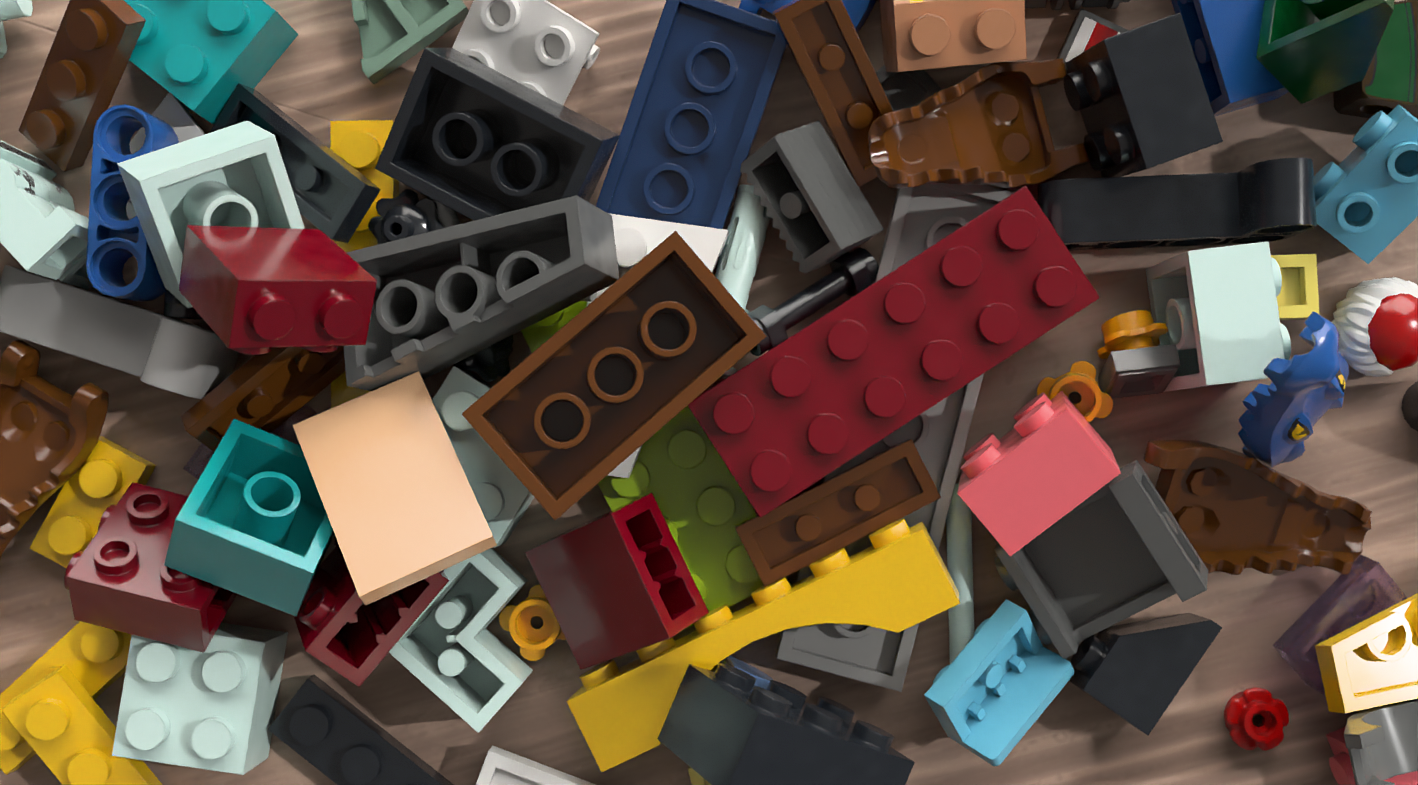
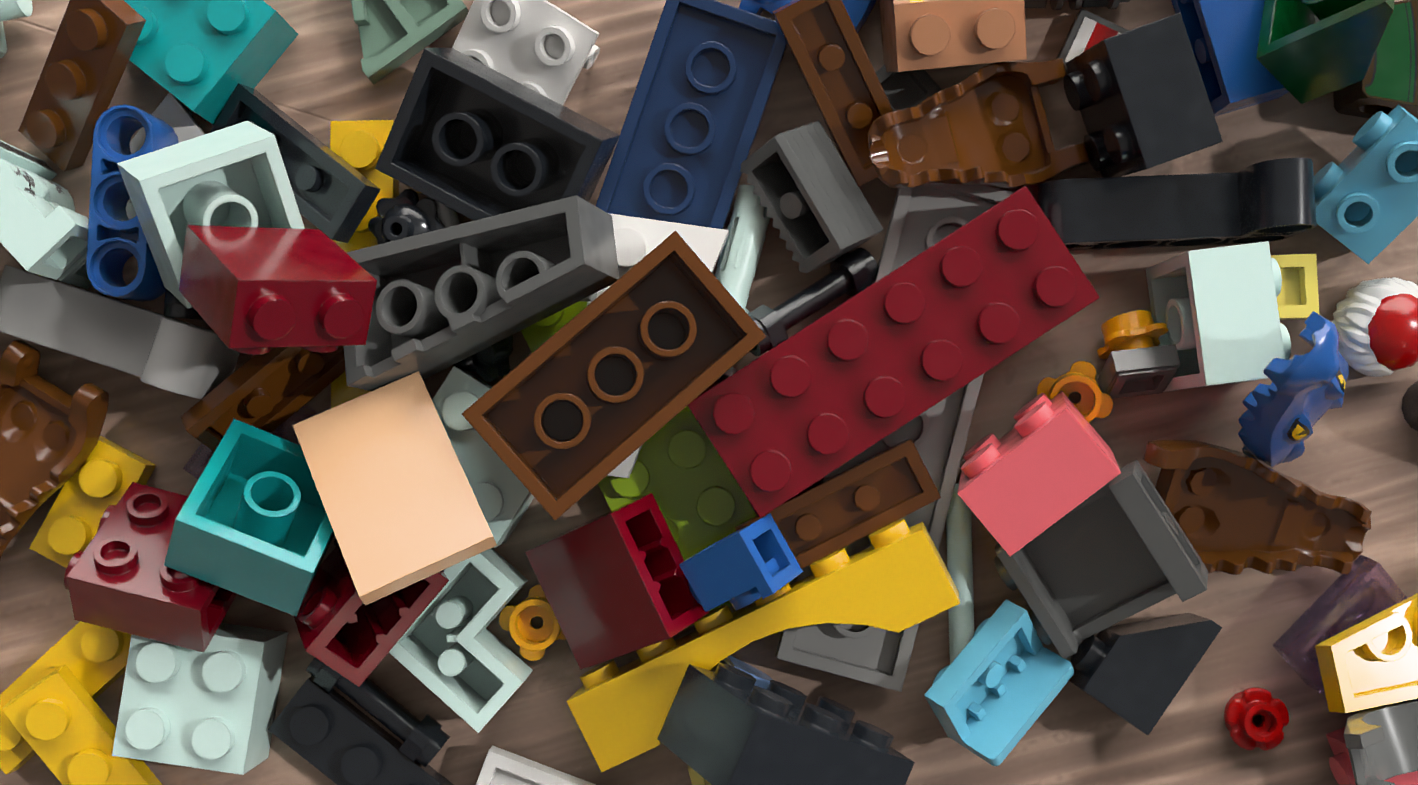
(420, 738): none -> black bar
(742, 566): none -> blue brick

